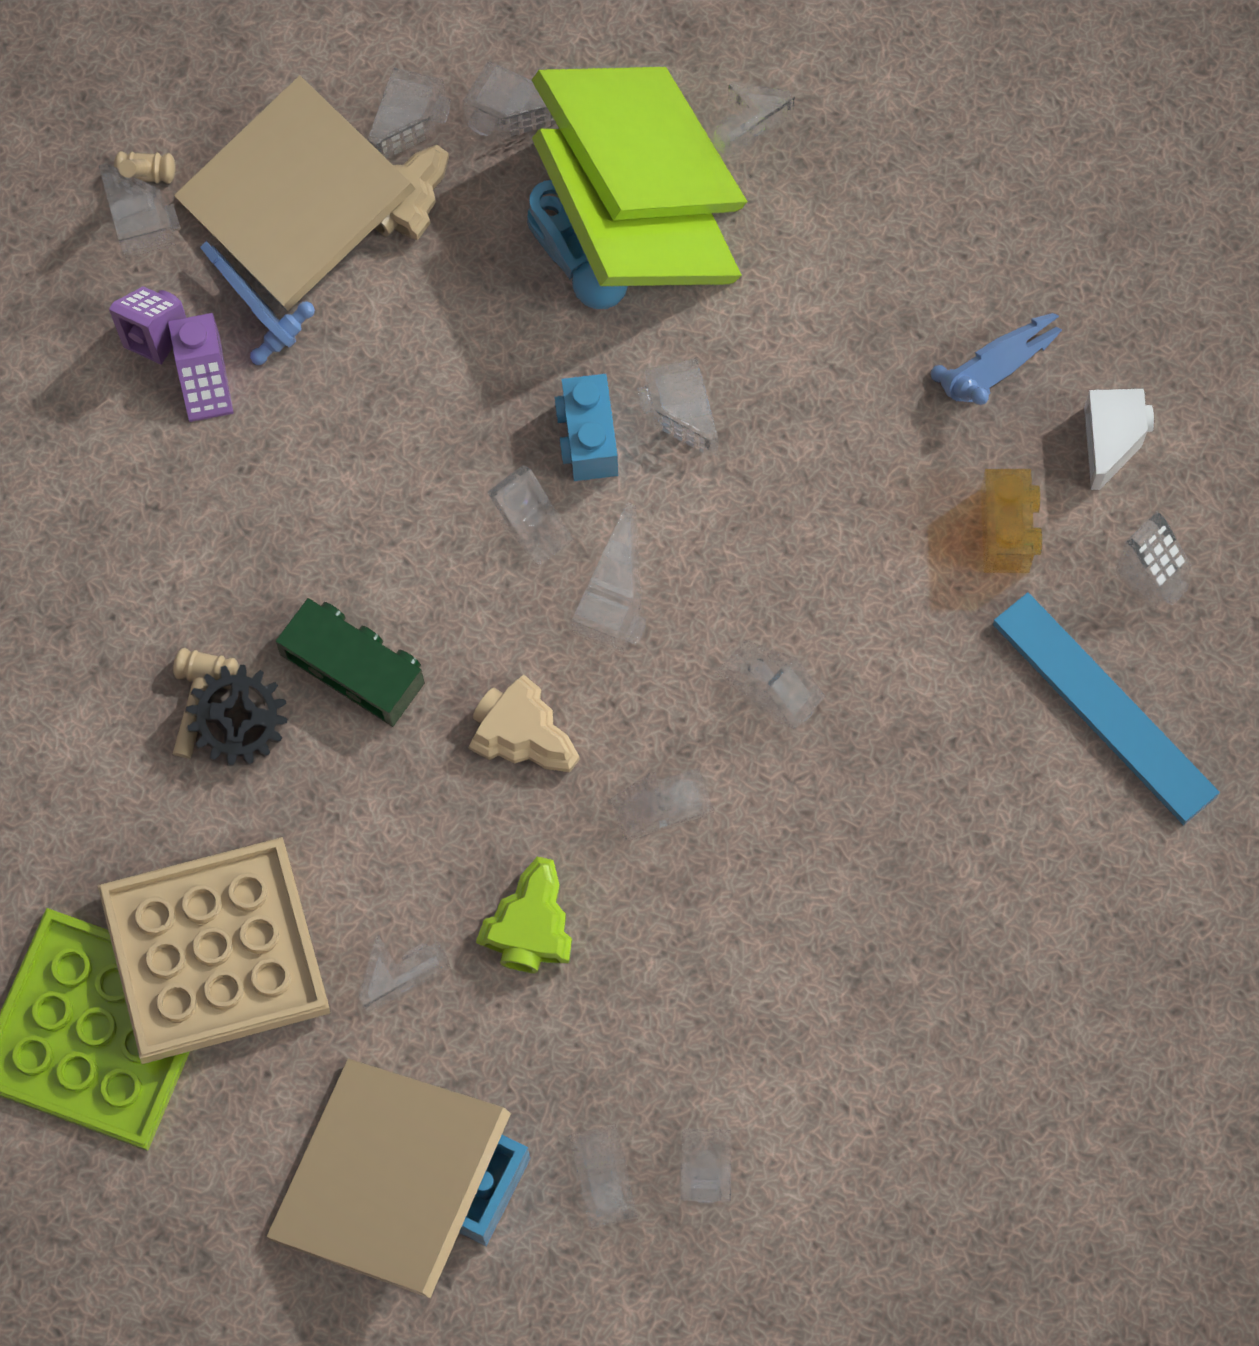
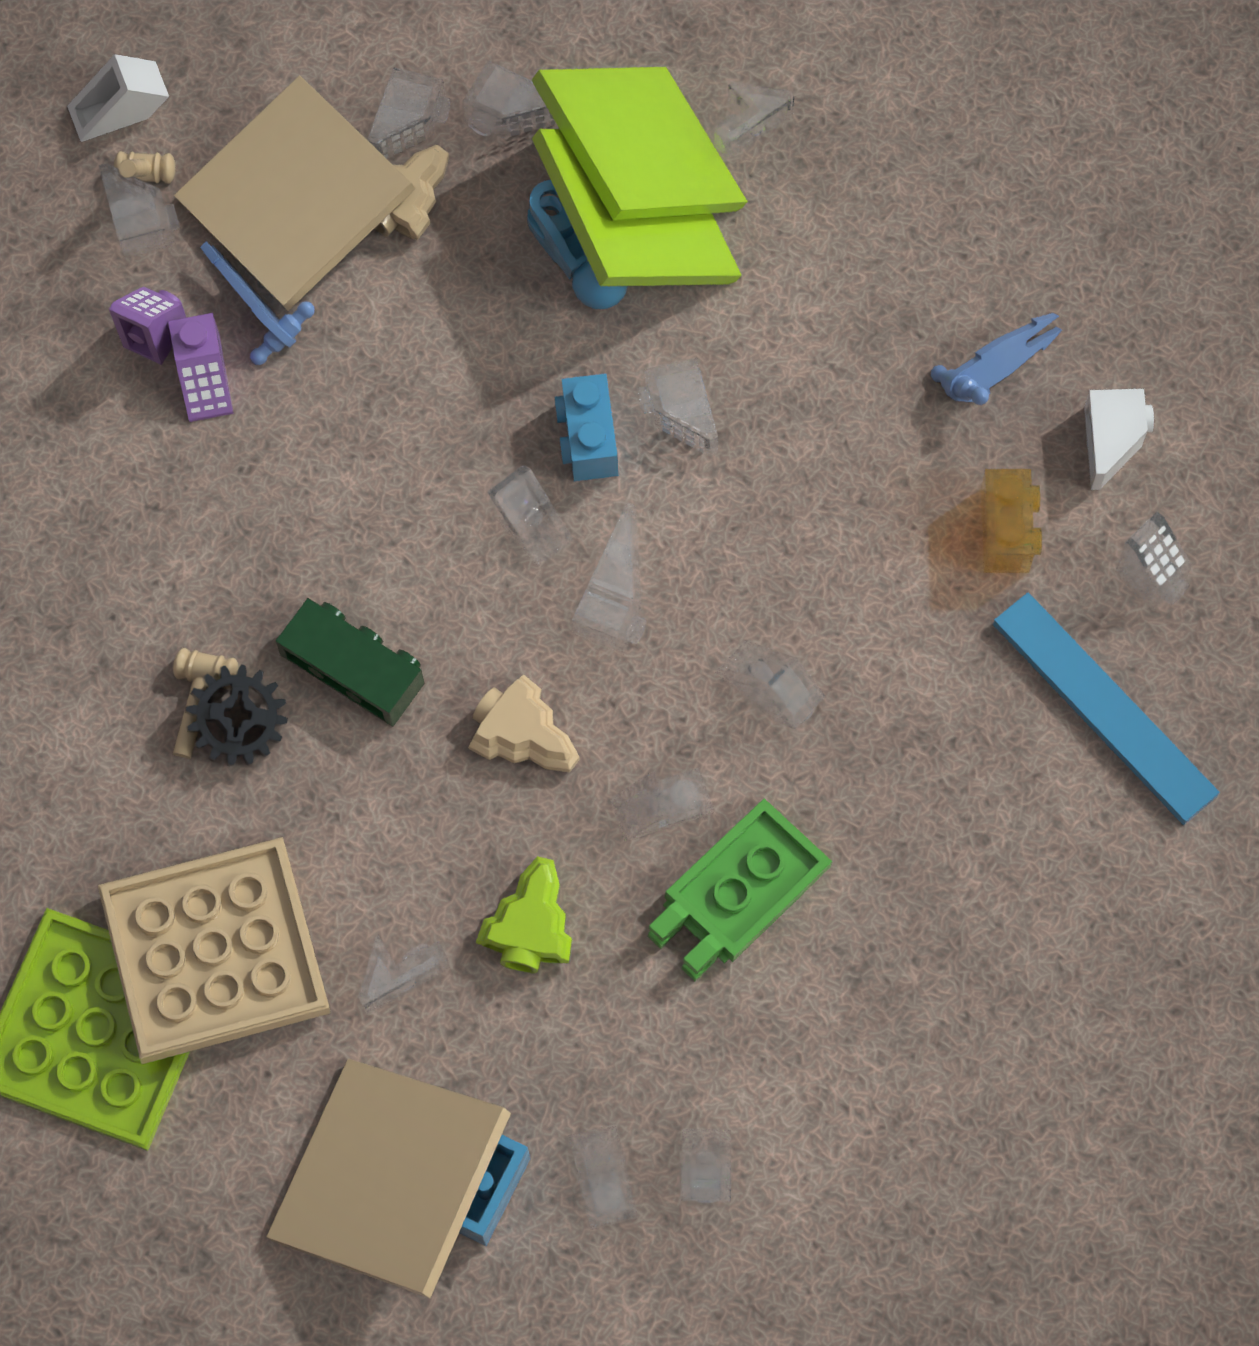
(117, 97): none -> white slope
(739, 888): none -> bright green tile

